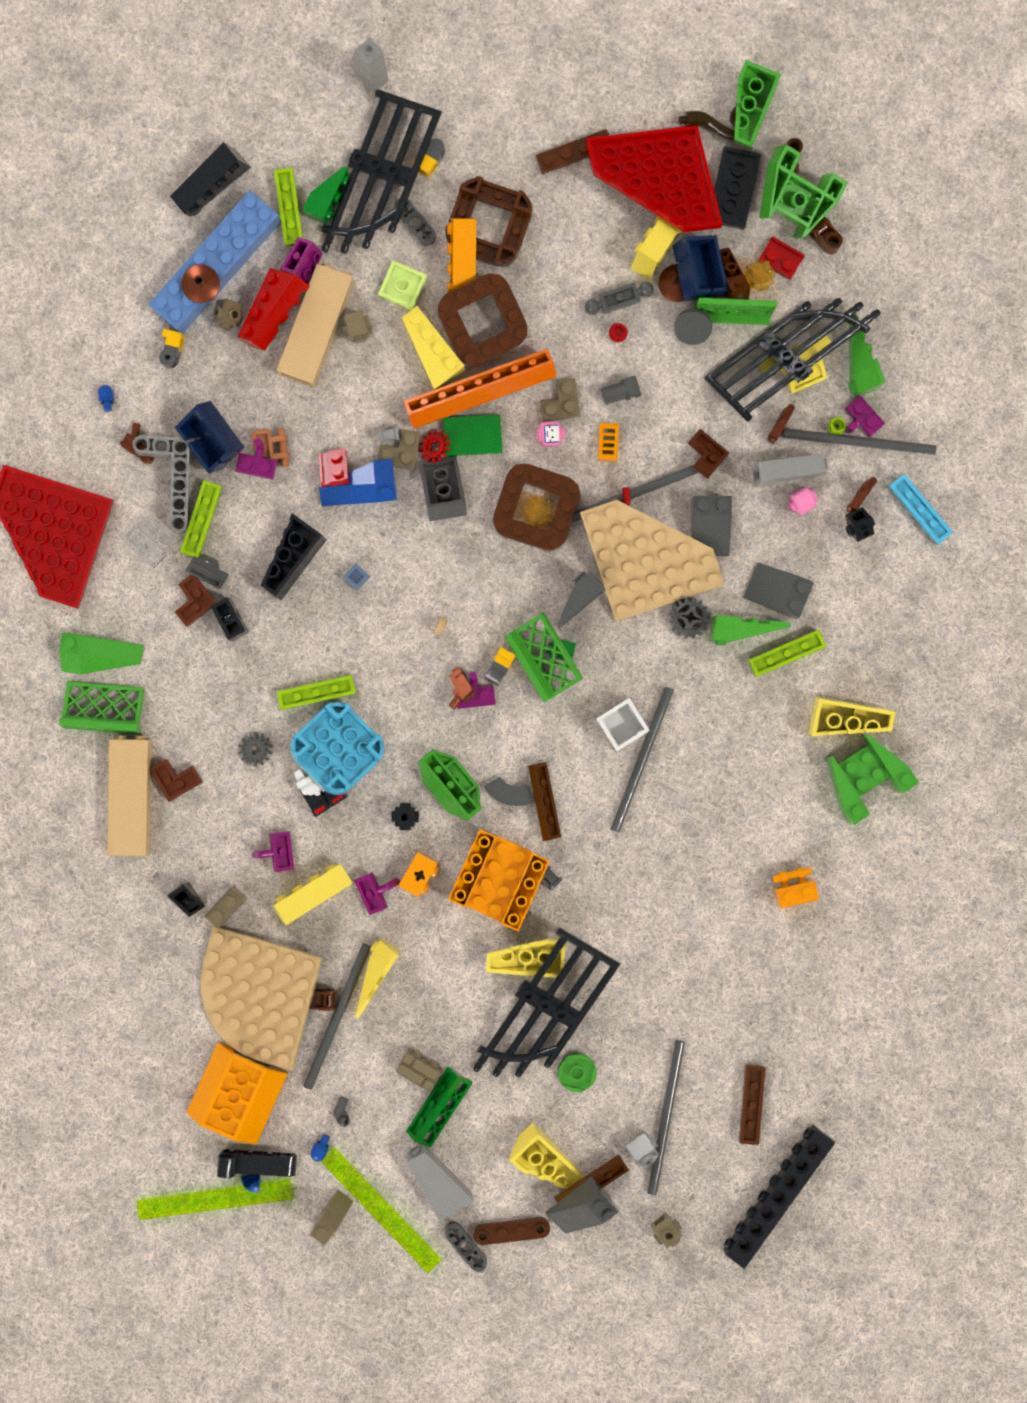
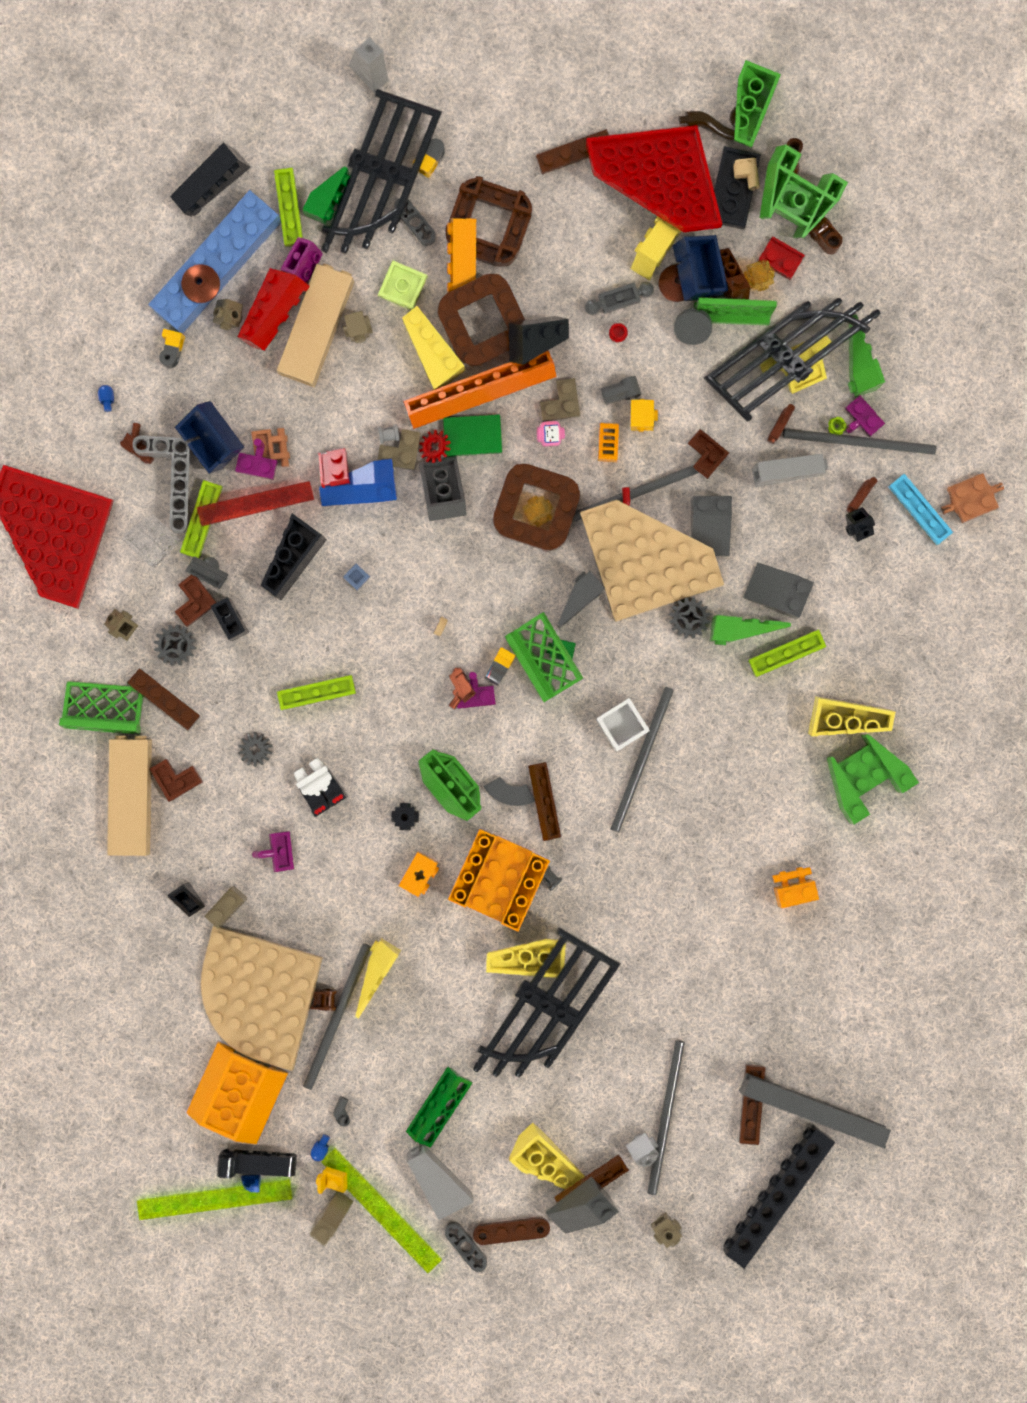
(91, 654): bright green wedge -> none
(120, 624): none -> dark tan brick
(163, 699): none -> reddish brown plate
(168, 650): none -> dark grey gear
(255, 503): none -> clear red plate
(312, 894): light yellow wedge -> none
(331, 1179): none -> yellow bracket
(336, 748): medium azure tile -> none
(372, 892): magenta plate -> none
(419, 1070): dark tan brick -> none
(535, 337): none -> black wedge
(574, 1066): bright green tile -> none
(643, 415): none -> yellow head
(747, 169): none -> tan piece
(802, 500): bright pink head -> none
(814, 1110): none -> dark grey tile
(972, 498): none -> nougat plate

